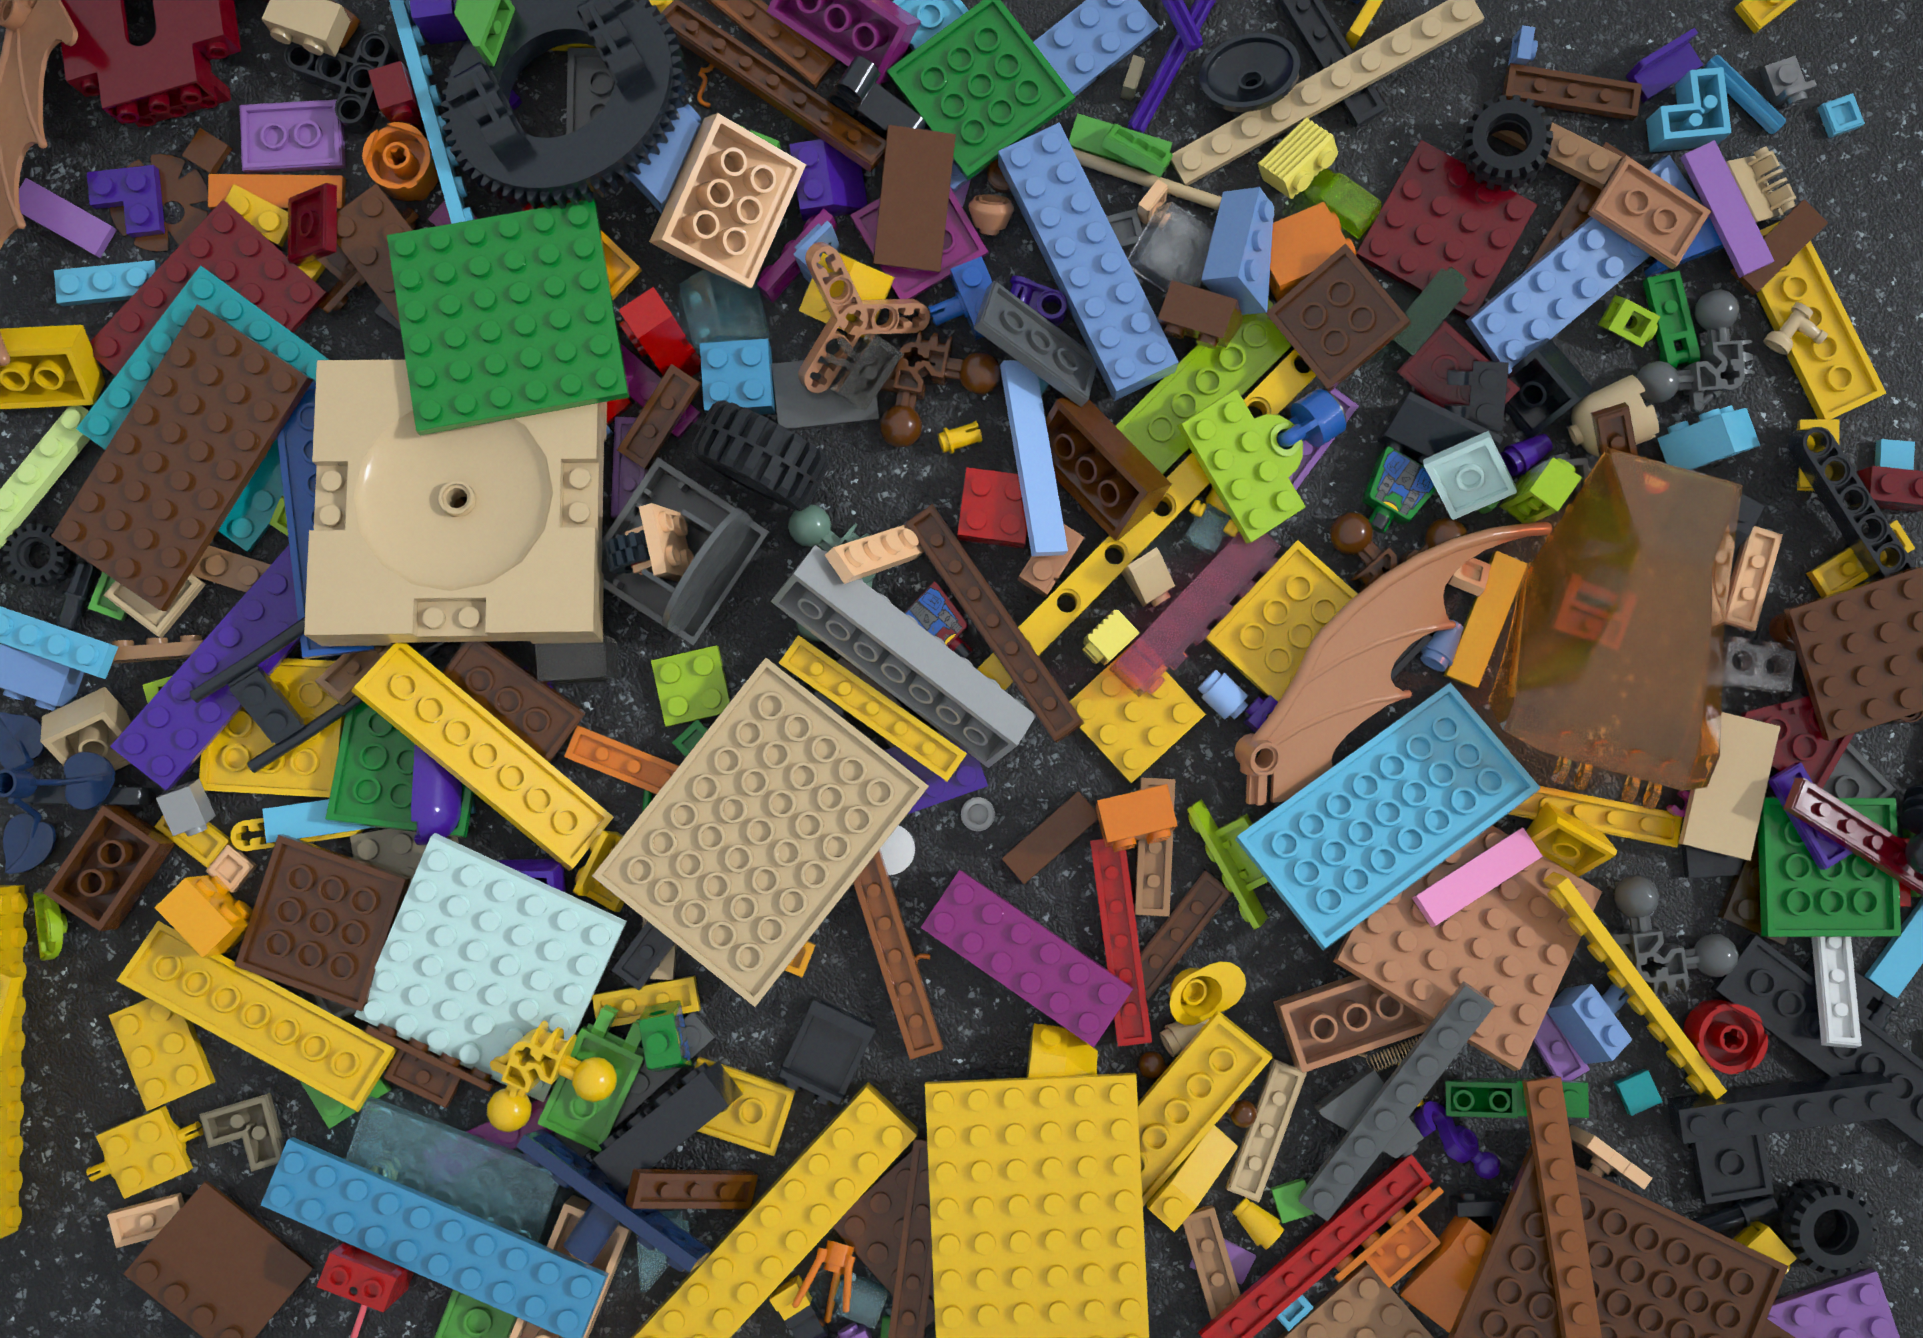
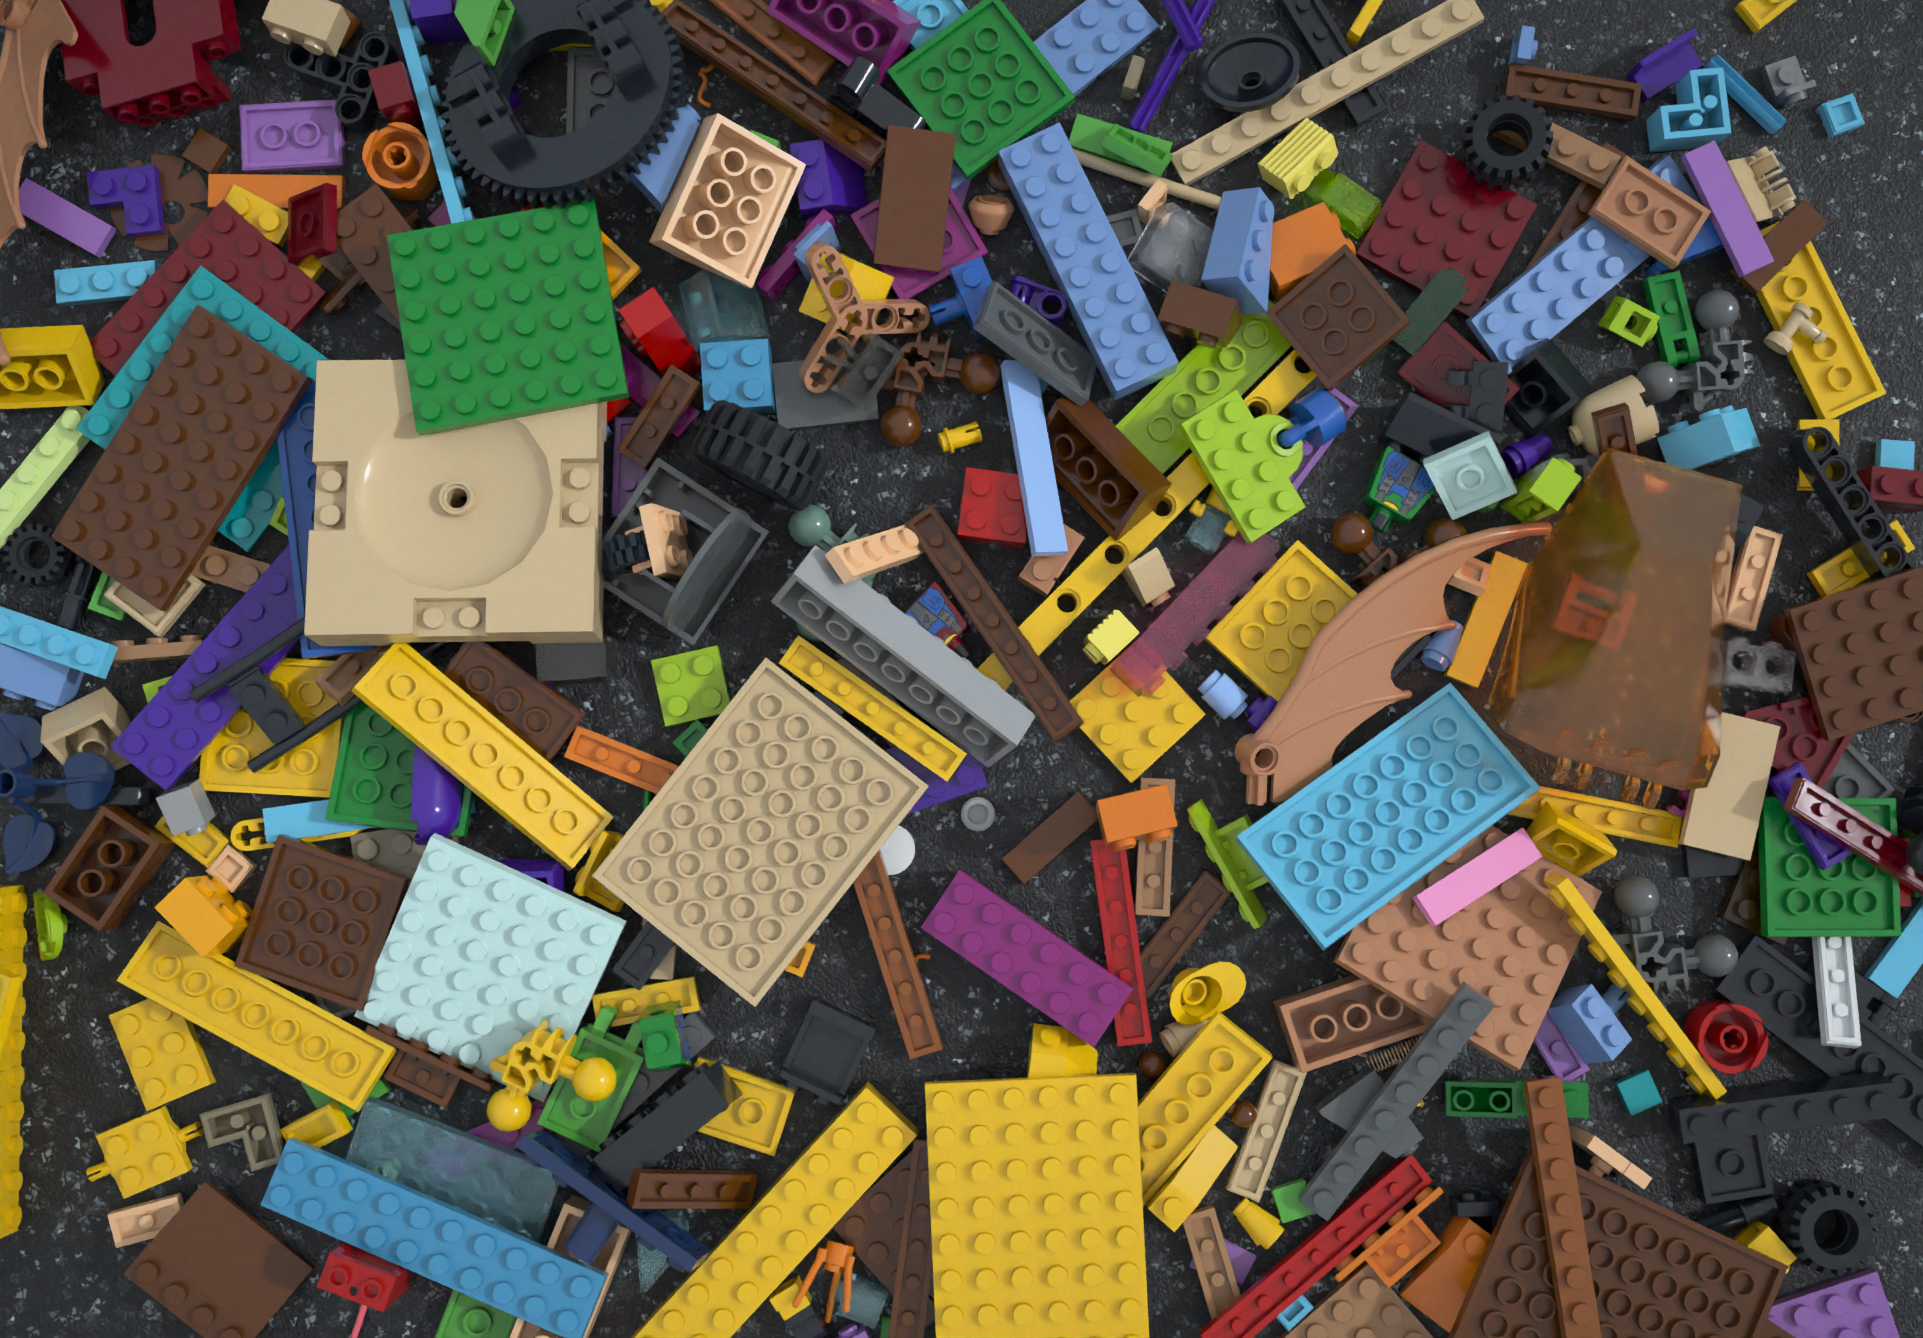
(319, 1126): none -> yellow tile
(1458, 1141): dark purple piece -> none

